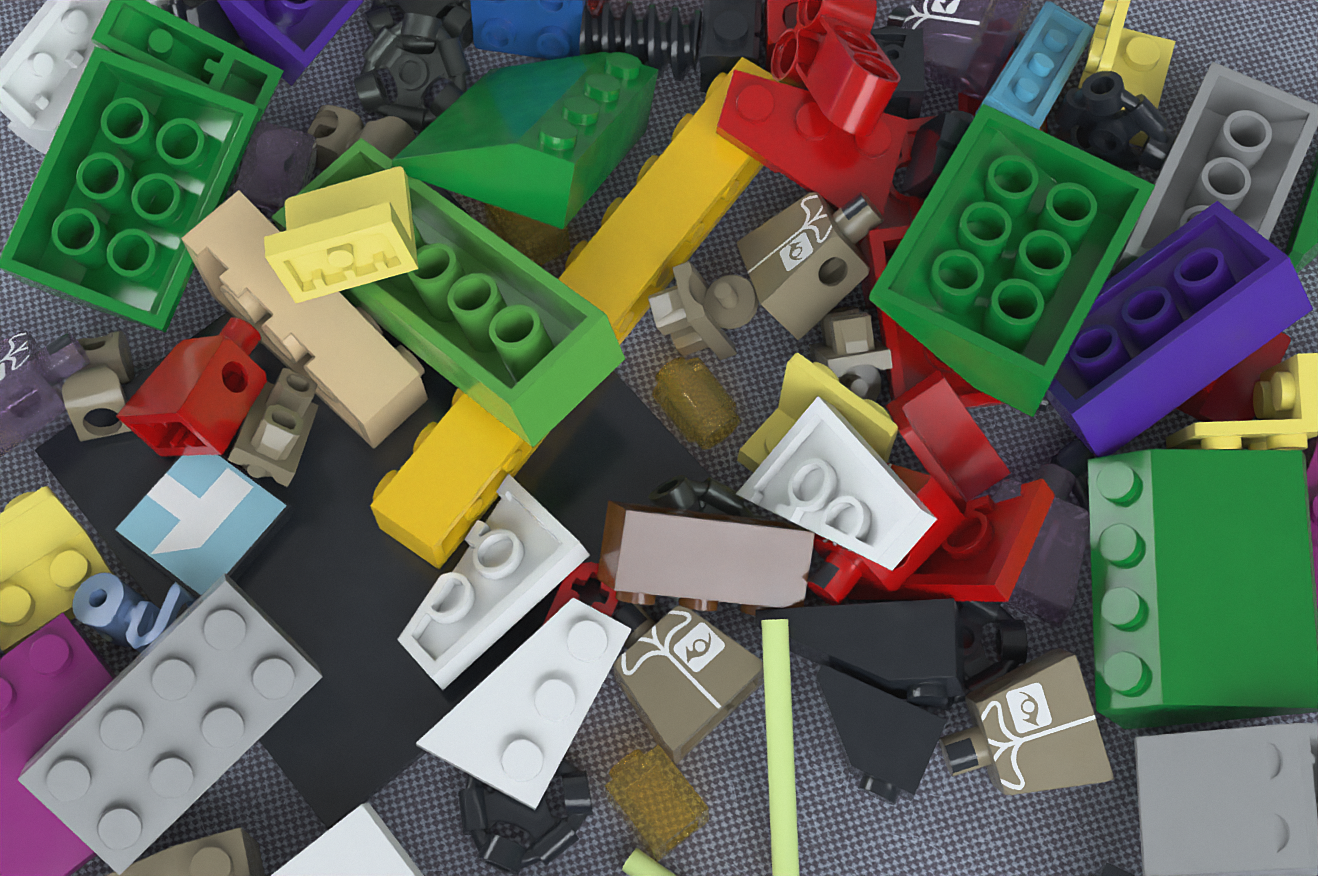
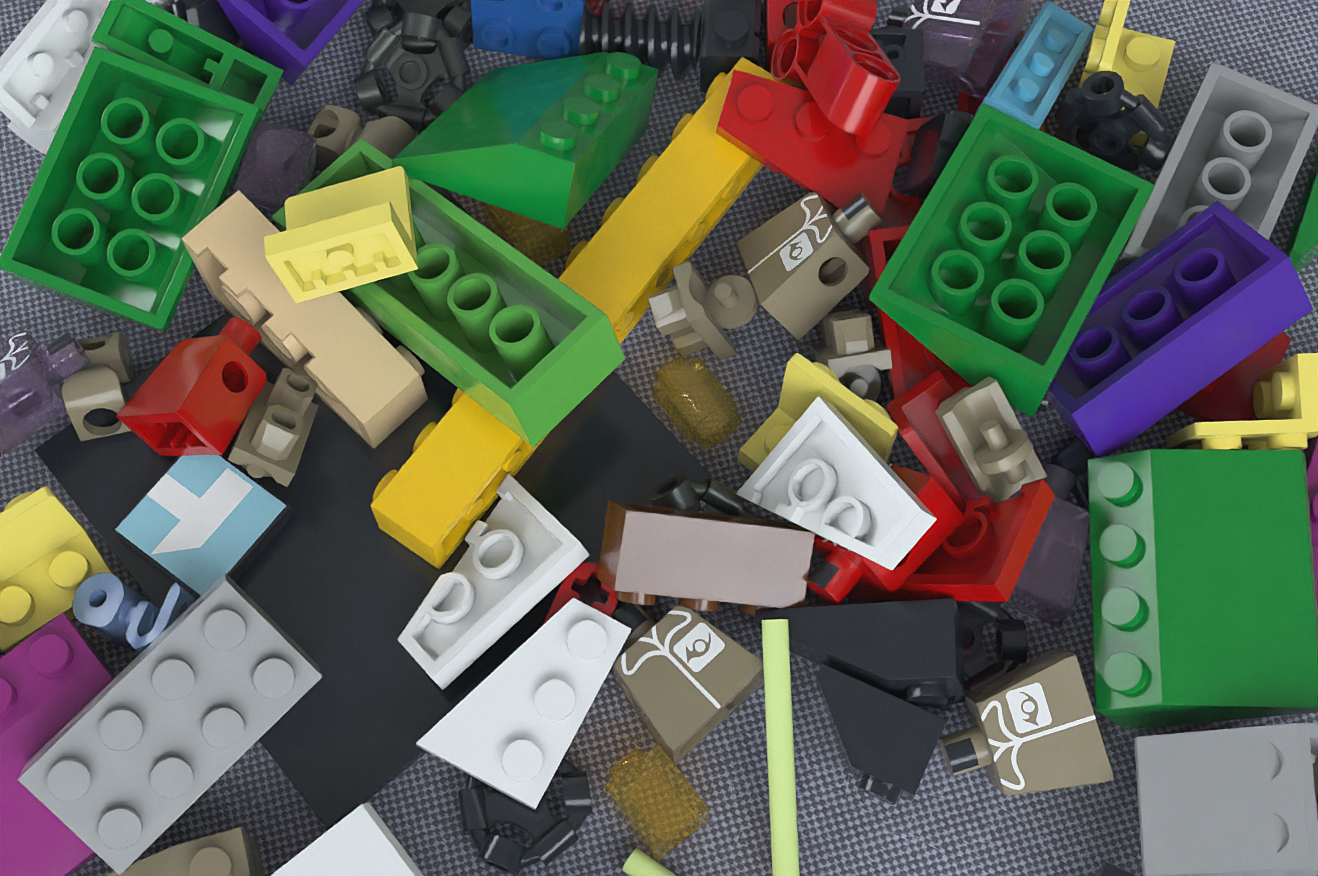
(989, 440): none -> dark tan hips

